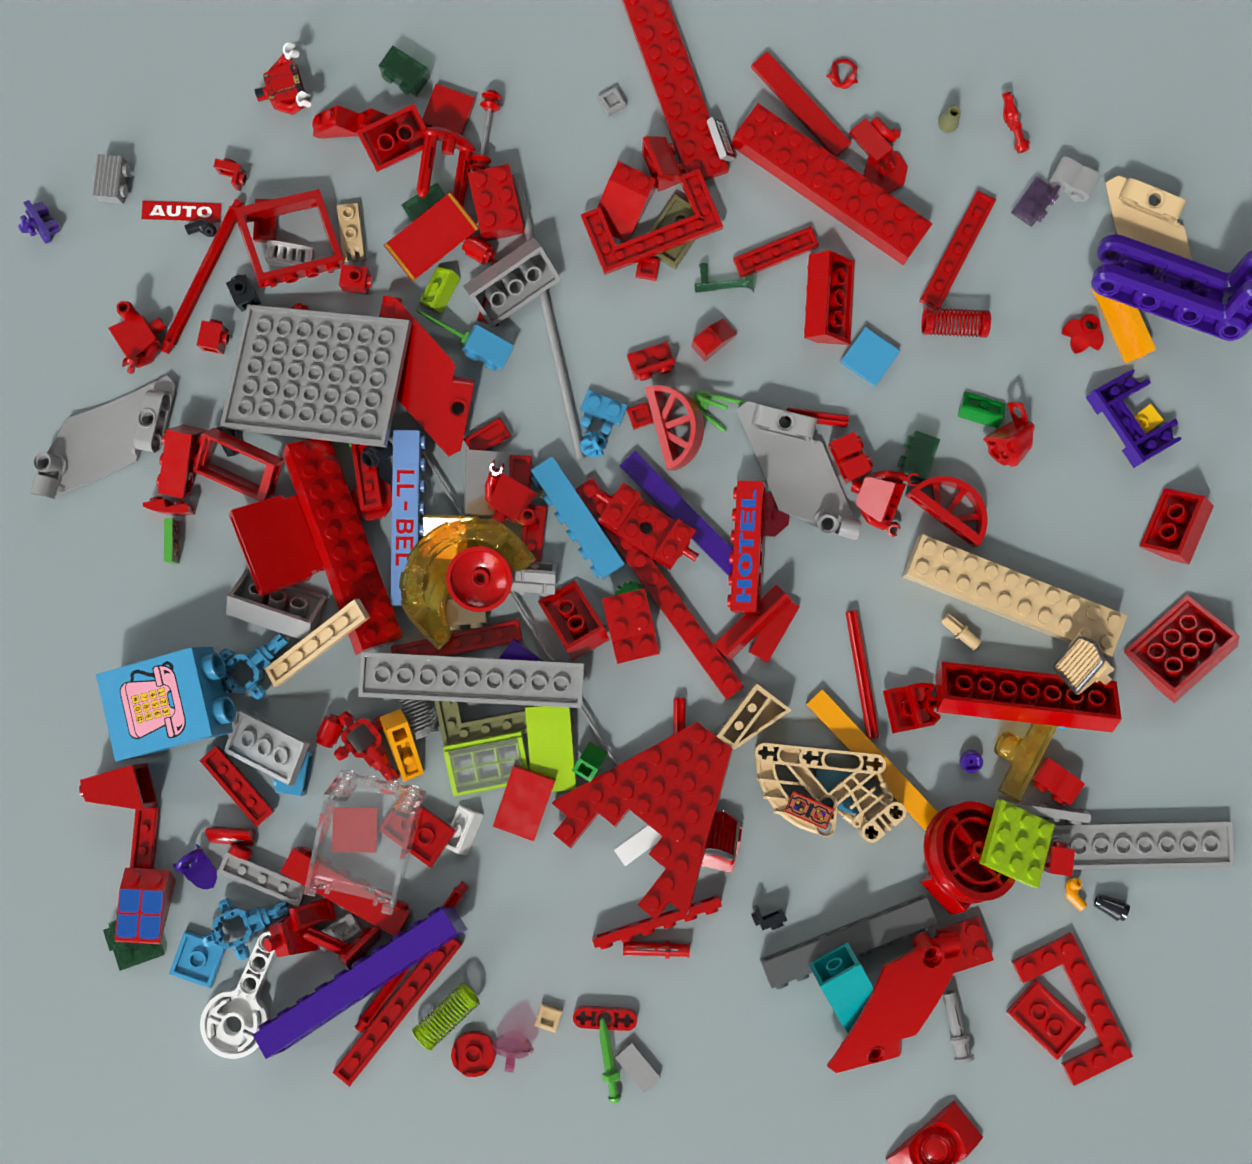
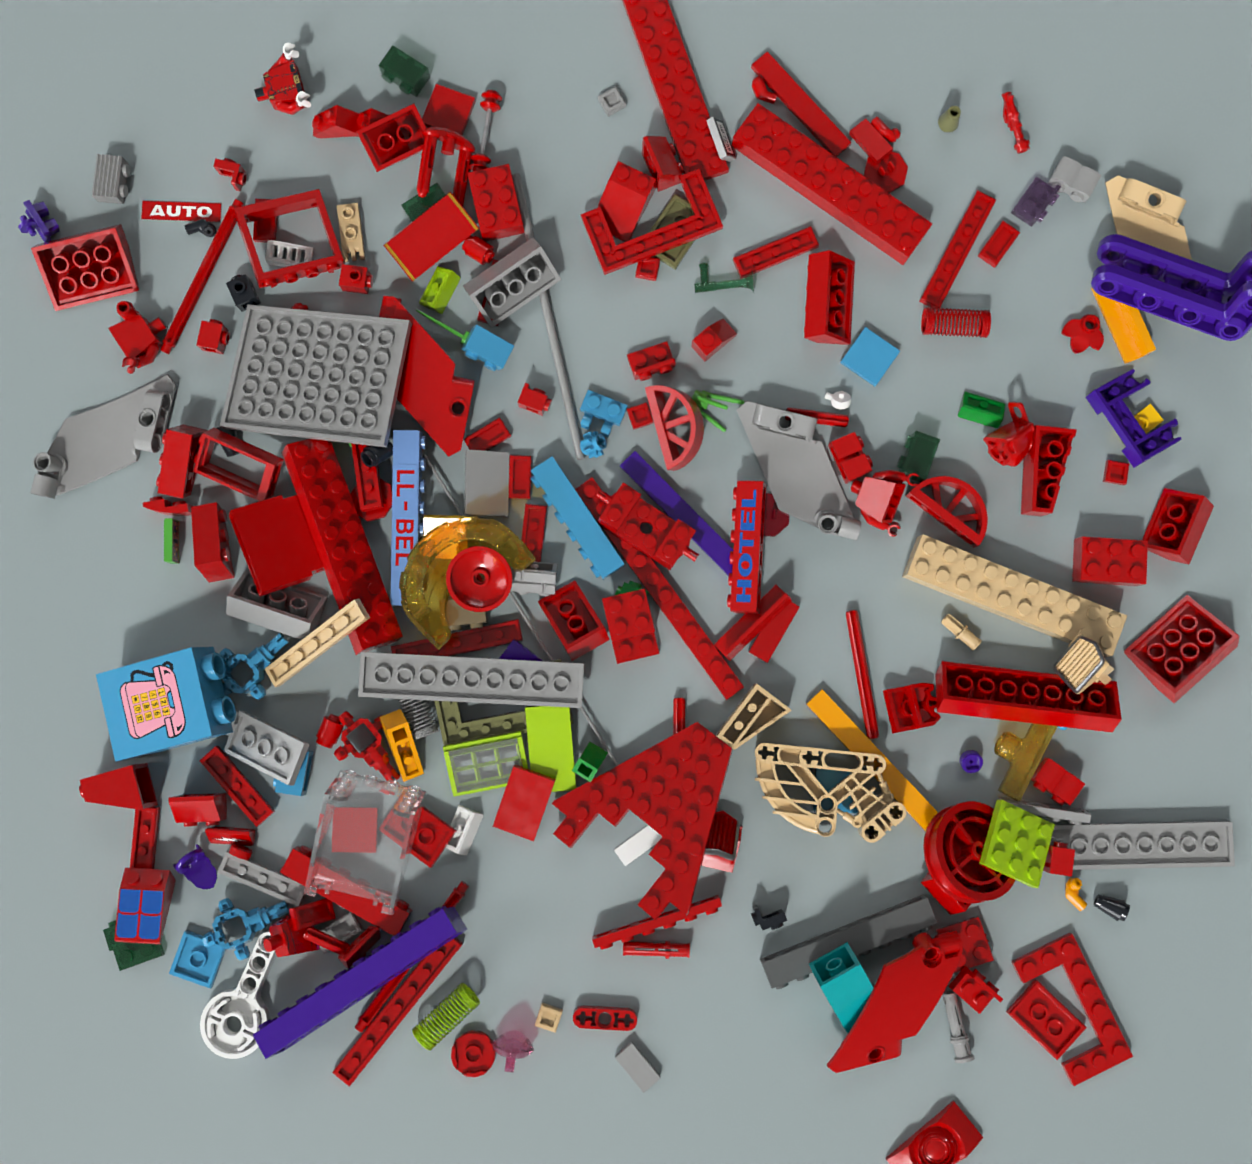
(86, 267): none -> red slope
(199, 808): none -> red slope
(211, 542): none -> red wedge
(508, 498): red torso -> none
(534, 400): none -> red brick
(610, 1075): bright green sword -> none
(760, 90): none -> red arm
(809, 810): tile -> none
(839, 400): none -> white piece
(850, 80): red piece -> none
(973, 989): none -> red bracket
(998, 244): none -> red tile
(1044, 468): none -> red wedge
(1110, 561): none -> red brick
(1116, 472): none -> red tile

